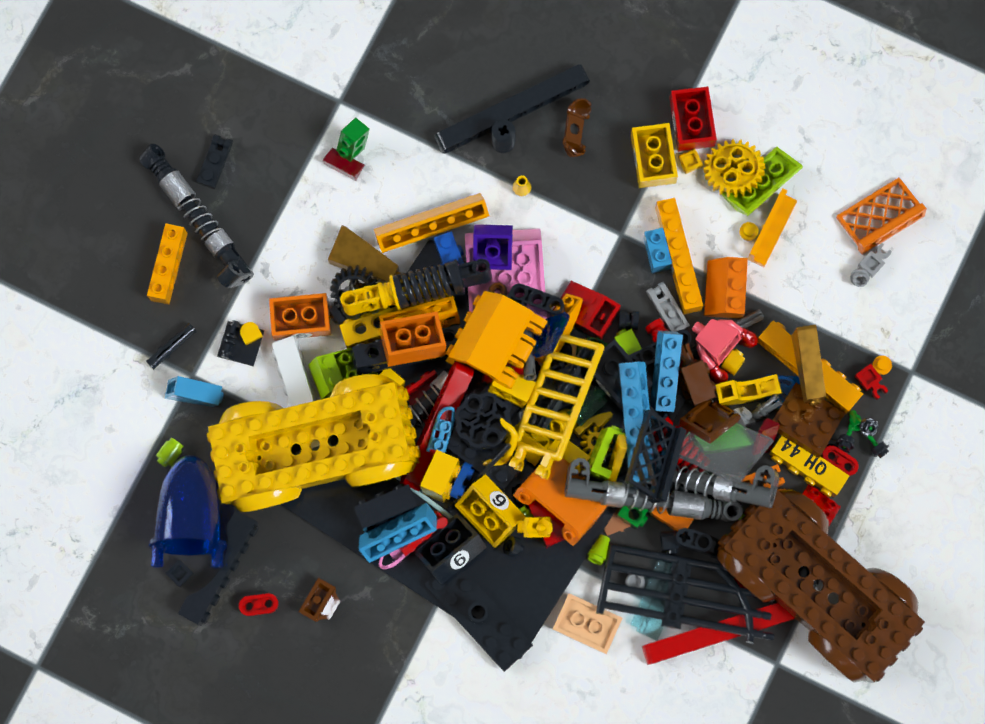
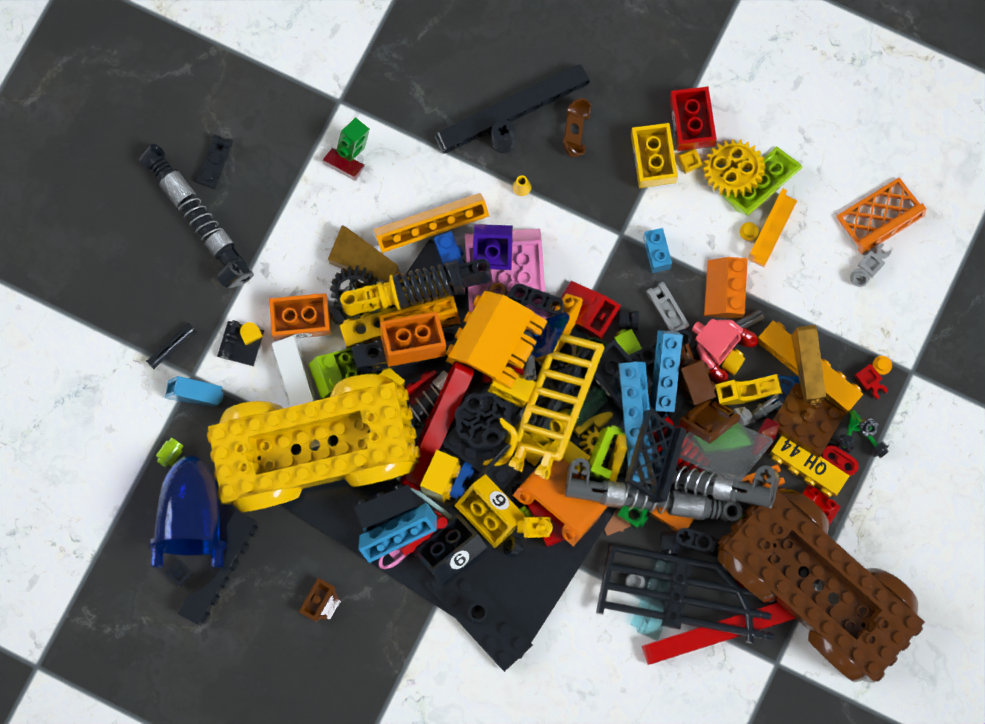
(167, 264): light orange brick -> none
(259, 604): red plate -> none
(444, 427): dark azure piece -> none
(581, 623): light nougat plate -> none
(599, 550): lime cone -> none
(654, 327): red wheel -> none
(682, 265): light orange brick -> none

